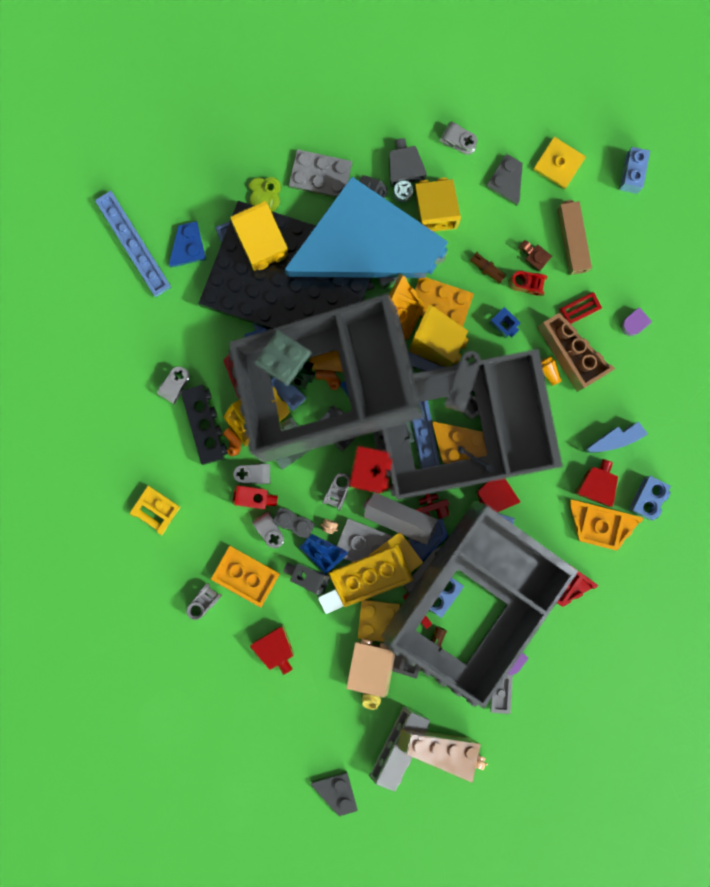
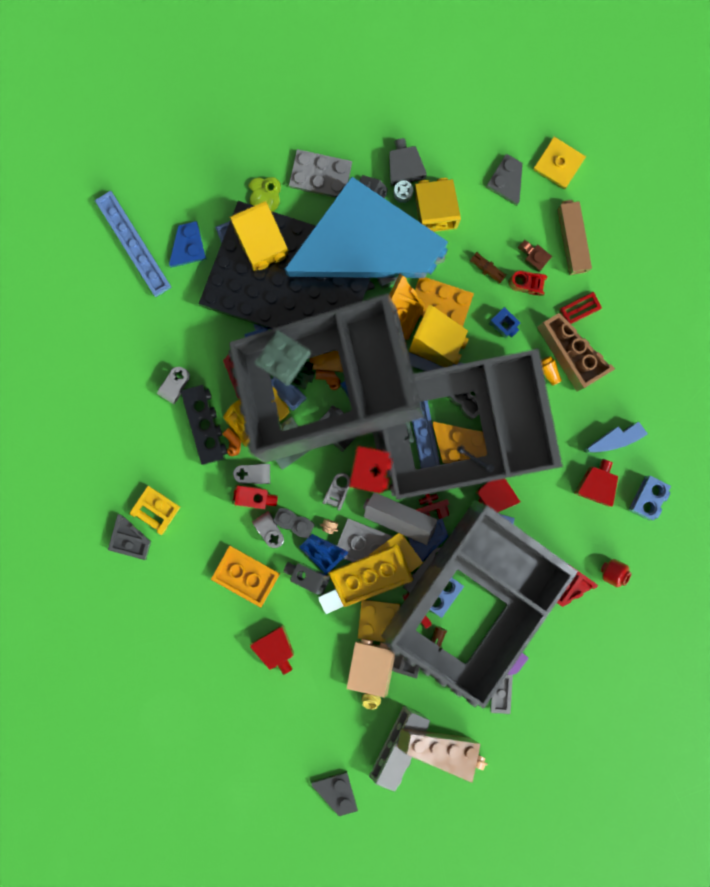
(128, 539): none -> dark grey wing
(204, 601): light grey piece -> none
(456, 137): light grey piece -> none
(460, 391): dark grey piece -> none
(602, 525): light orange wing -> none
(616, 573): none -> red head
(634, 170): medium blue brick -> none
(635, 322): medium lavender piece -> none

